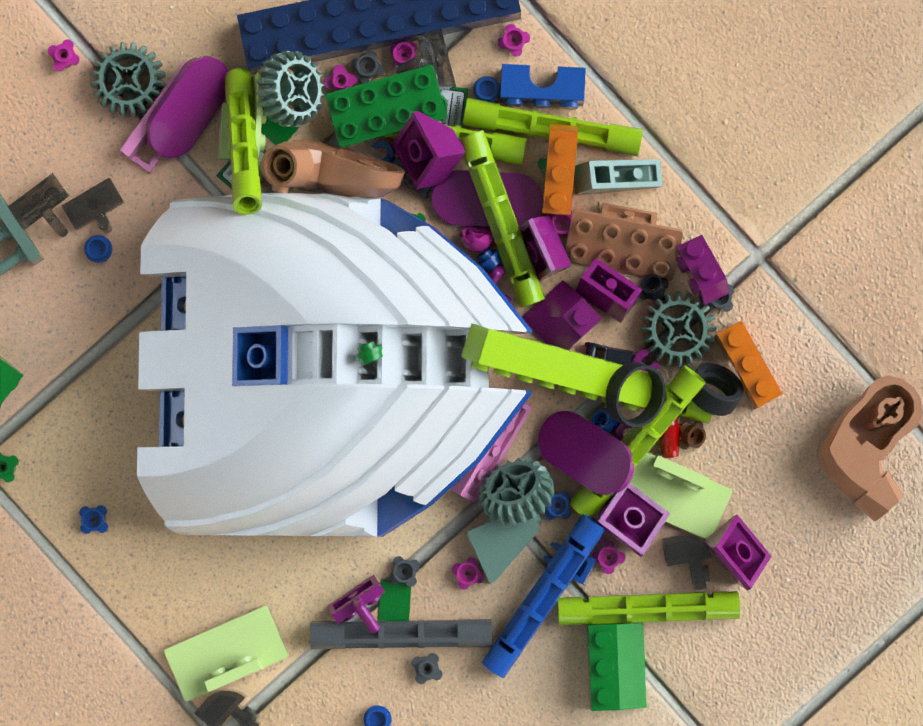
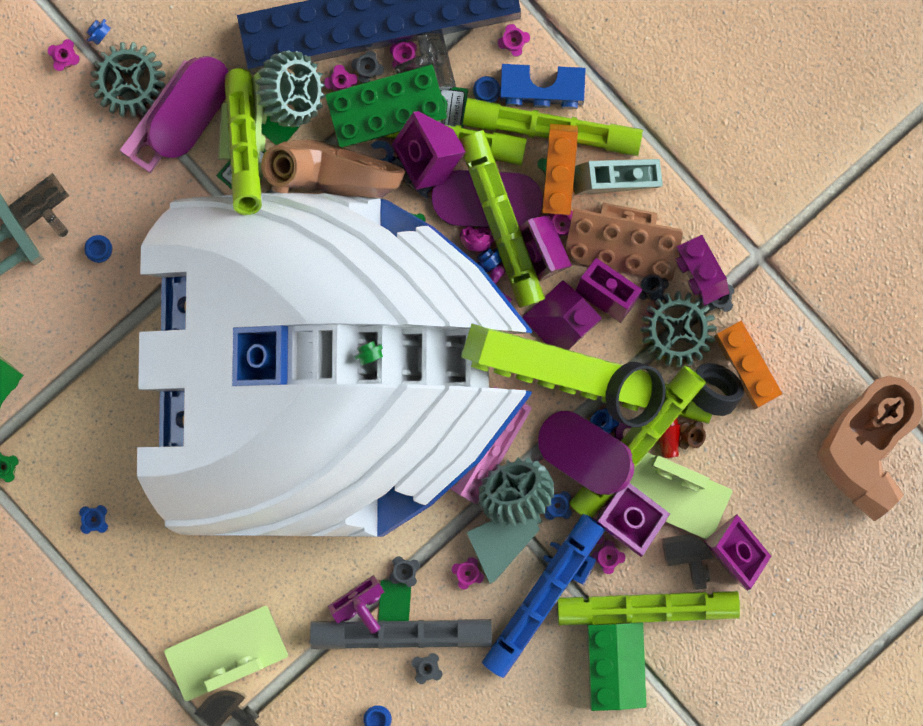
(94, 205): clear smoke plate -> none
(98, 31): none -> blue plate
(618, 355): black piece -> none

